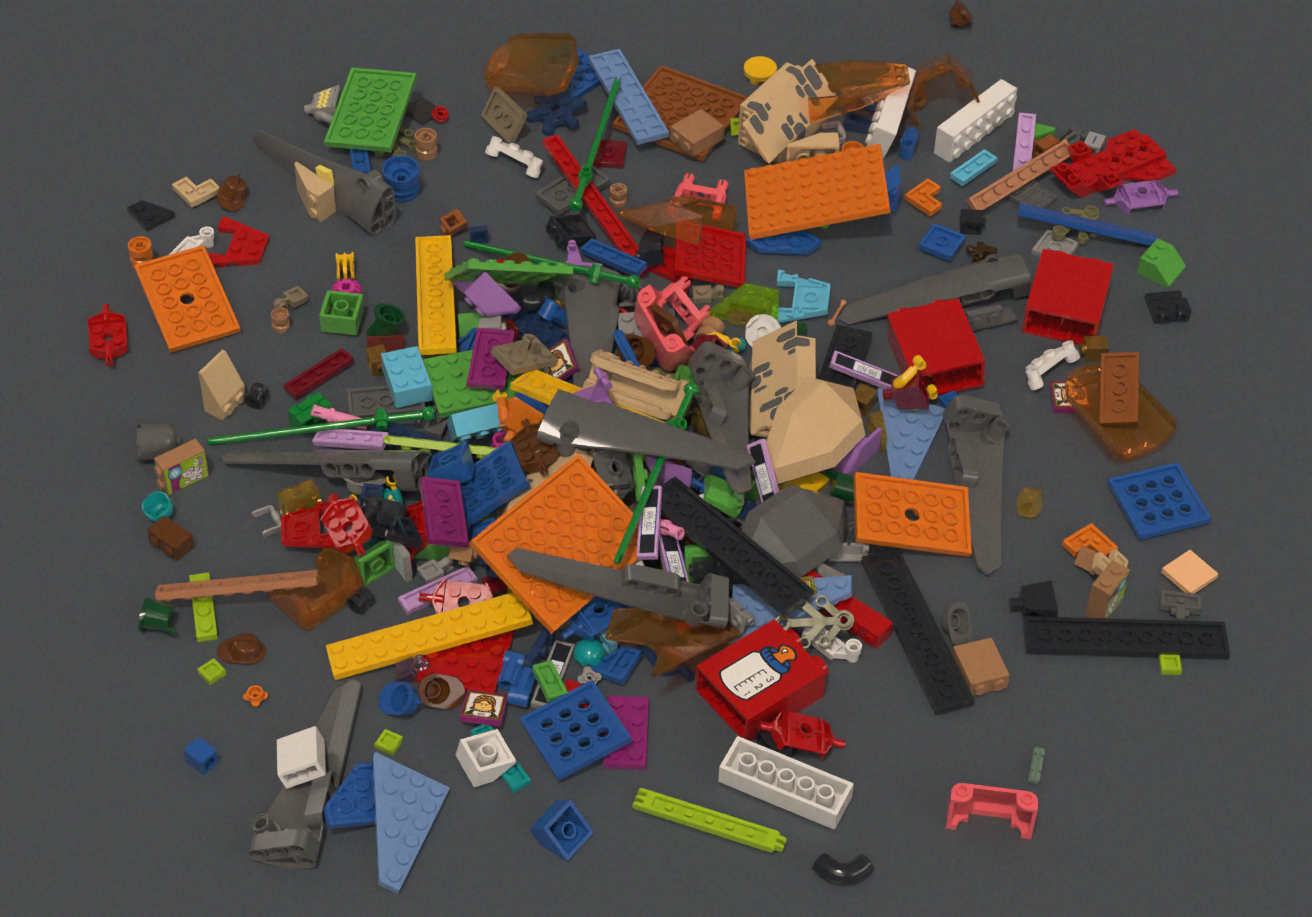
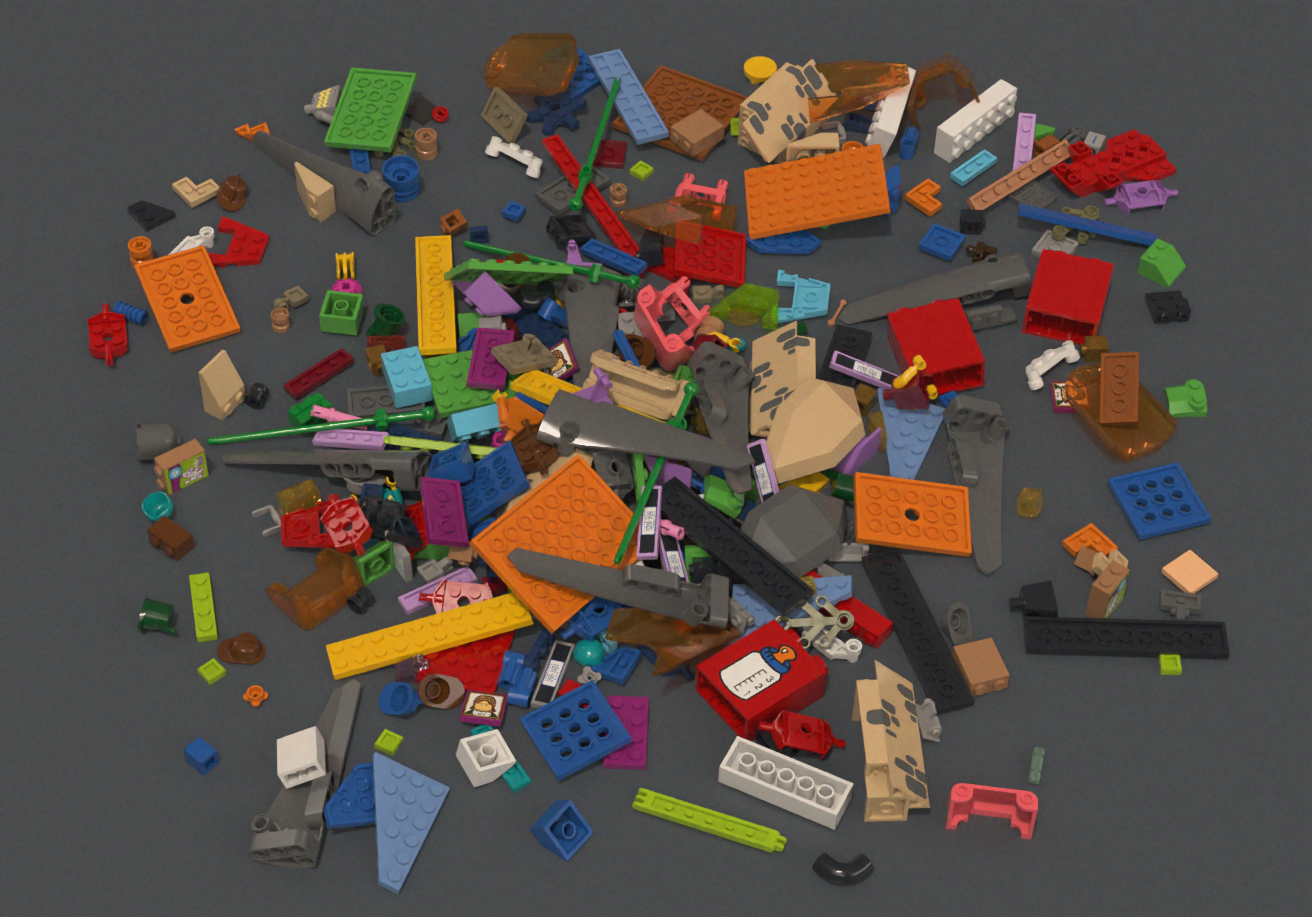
(131, 312): none -> blue piece
(237, 585): nougat plate -> none
(247, 132): none -> orange slope
(325, 173): light yellow tile -> none
(514, 211): none -> blue plate
(549, 680): bright green plate -> none
(641, 170): none -> lime tile
(666, 322): reddish brown plate -> none
(760, 326): white tile -> none
(891, 746): none -> tan panel
(928, 724): none -> light grey hinge
(960, 15): reddish brown piece -> none
(1186, 399): none -> bright green slope

